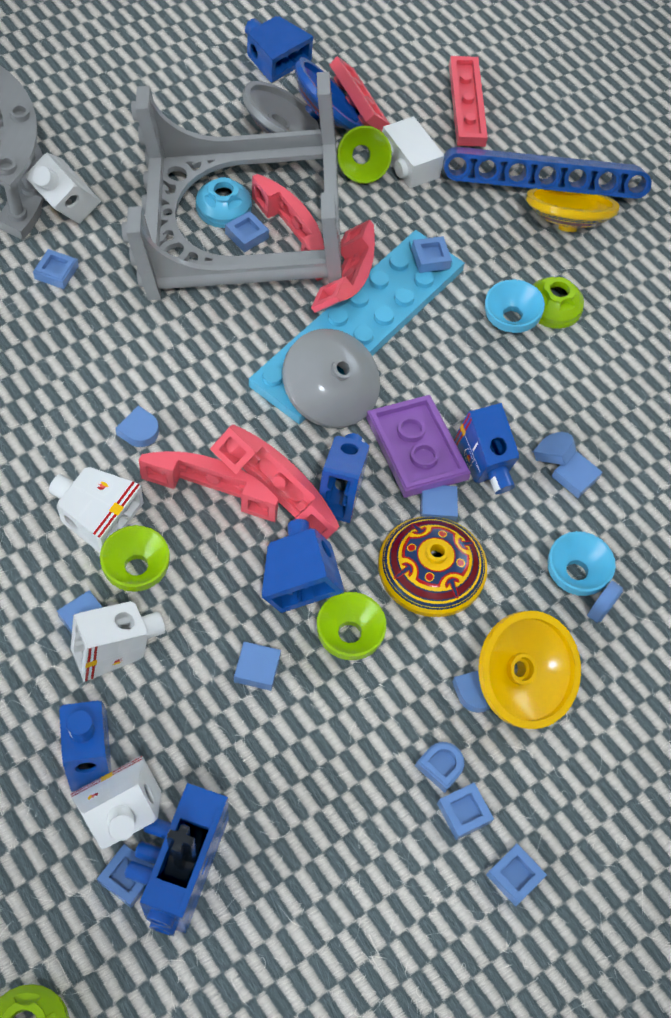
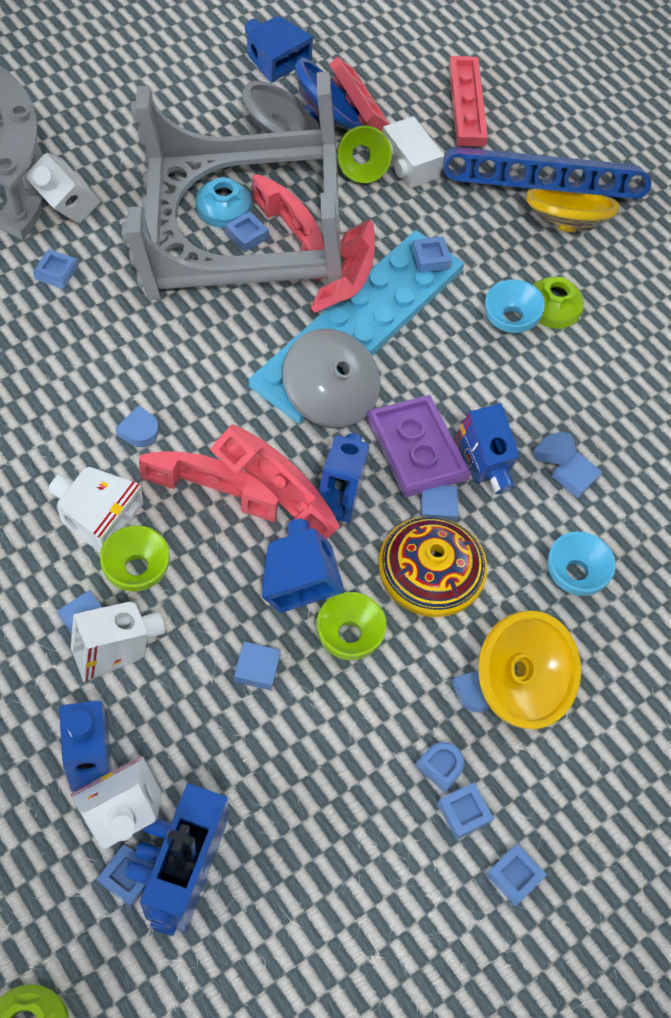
(605, 602): medium blue tile -> none

